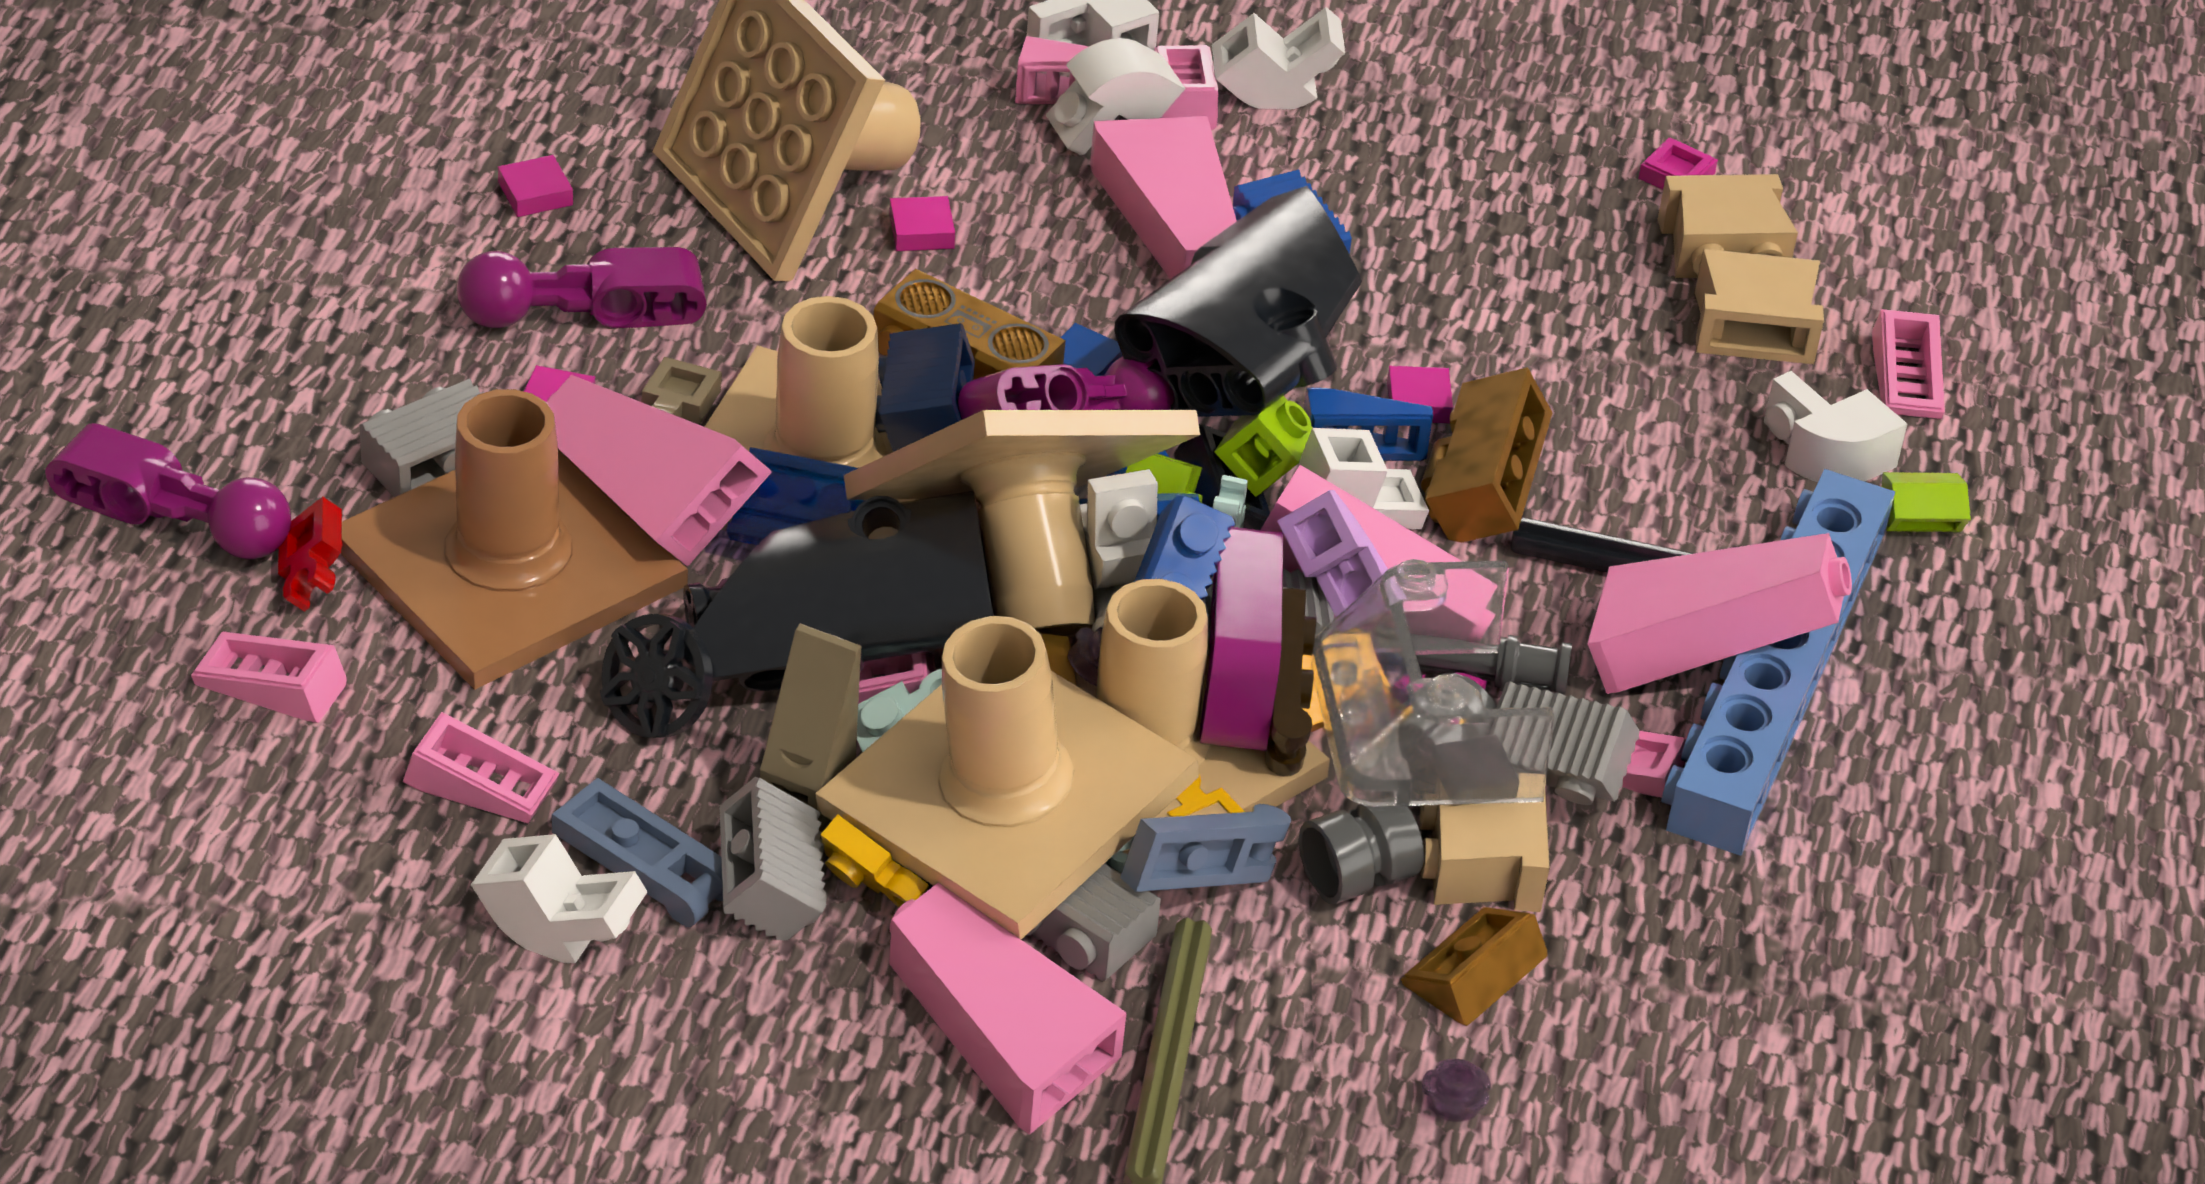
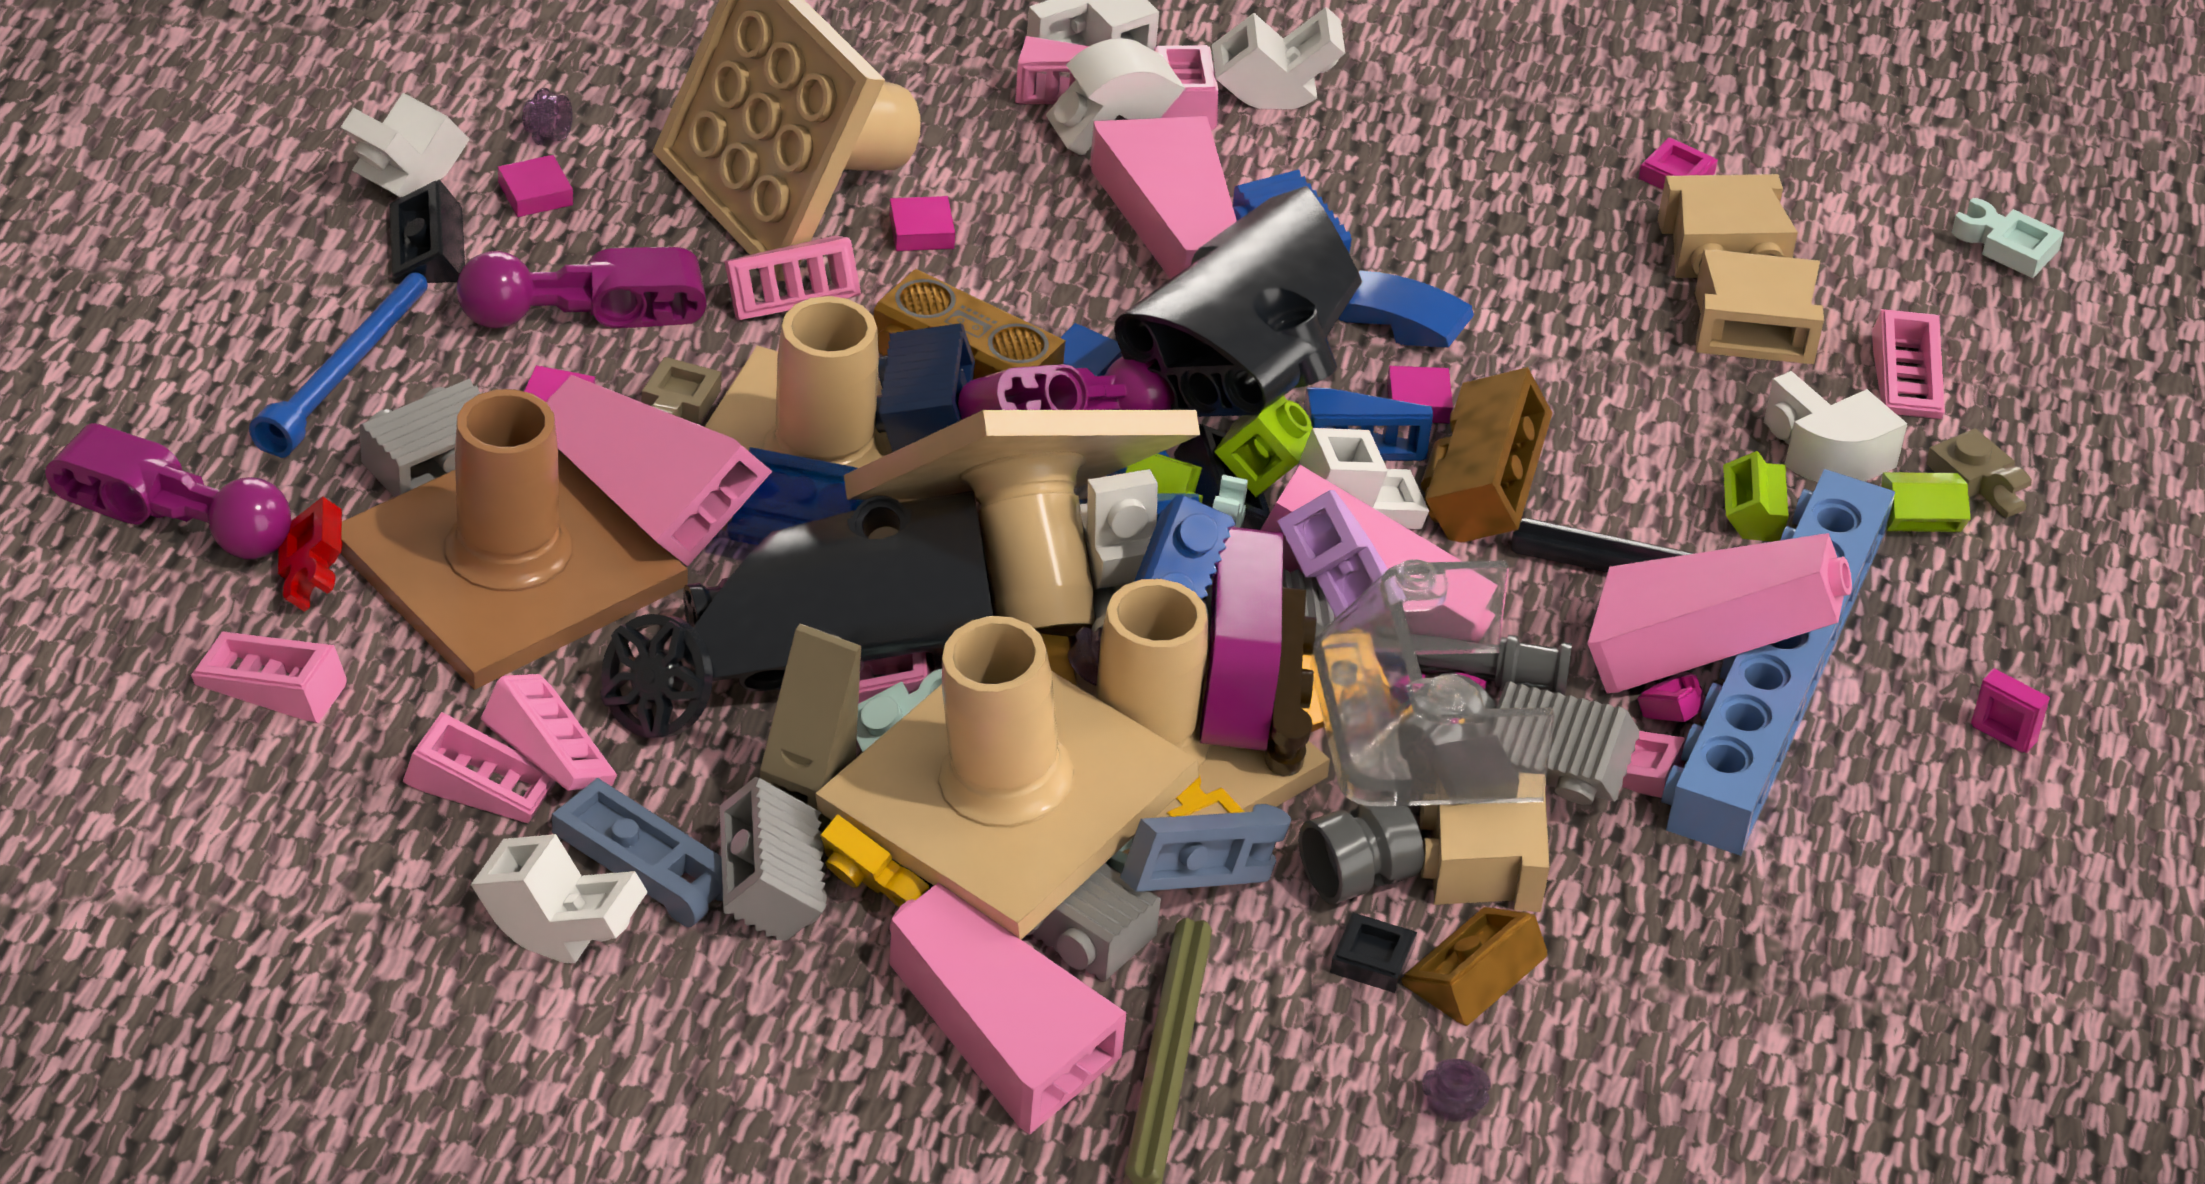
(283, 424): none -> blue piece
(407, 148): none -> white brick
(427, 235): none -> black slope
(544, 730): none -> bright pink slope
(547, 116): none -> clear purple plate
(841, 264): none -> bright pink slope
(1373, 952): none -> black tile
(1414, 309): none -> blue slope
(1673, 699): none -> dark pink tile
(1756, 497): none -> lime piece
(1984, 469): none -> dark tan plate
(2010, 240): none -> light aqua plate
(2010, 711): none -> dark pink tile

